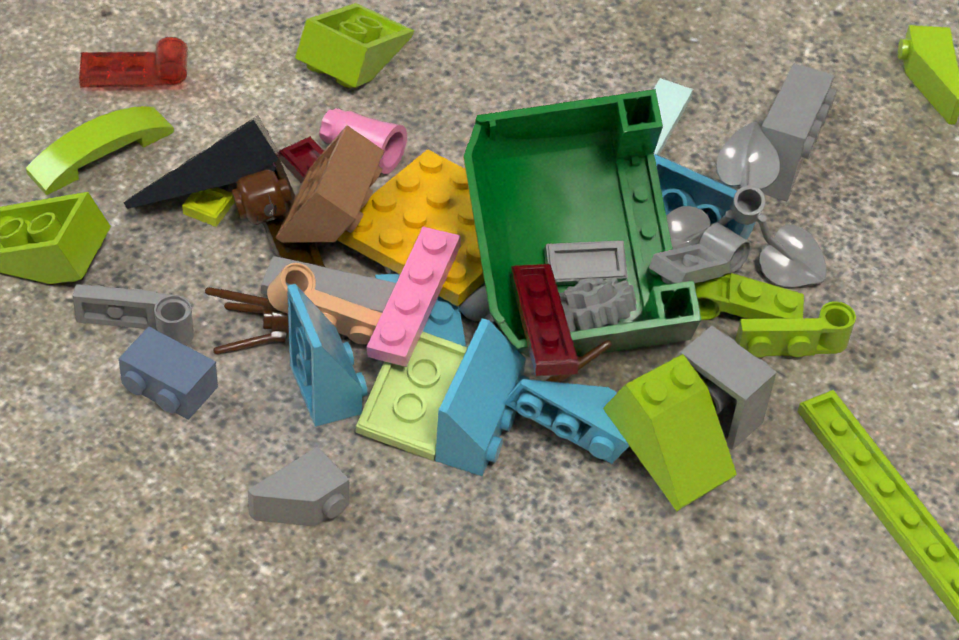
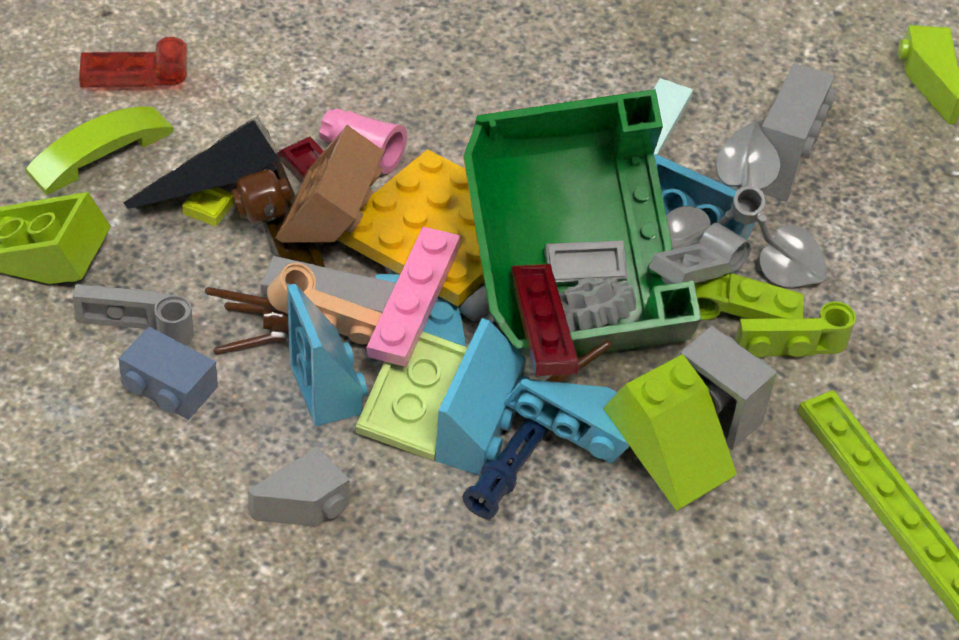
(351, 44): lime slope -> none
(533, 434): none -> dark blue pin

